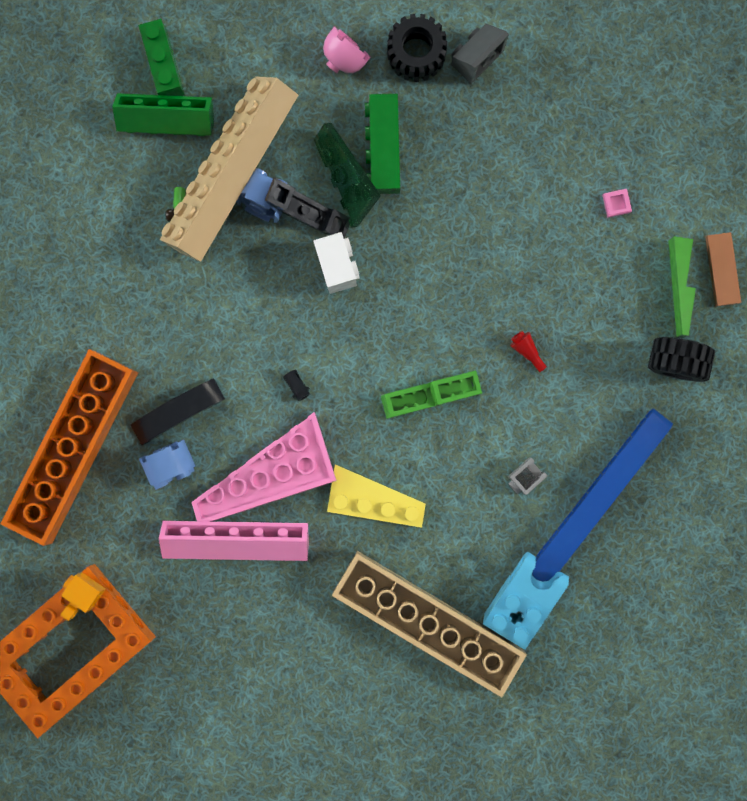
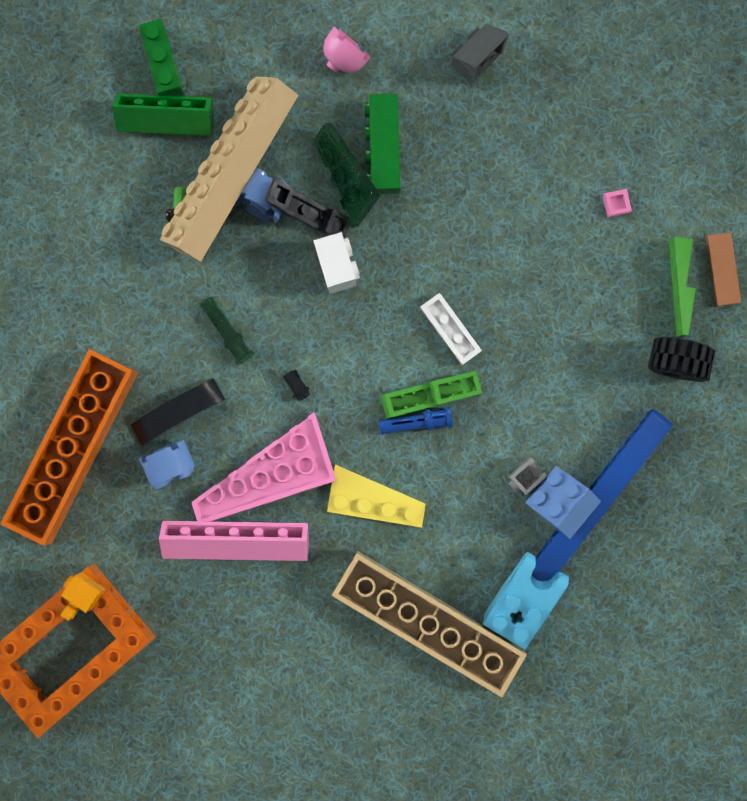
(232, 339): none -> clear green pin
(416, 29): black tyre -> none
(427, 420): none -> blue pin
(450, 329): none -> white plate
(525, 346): red cone -> none
(563, 502): none -> medium blue brick

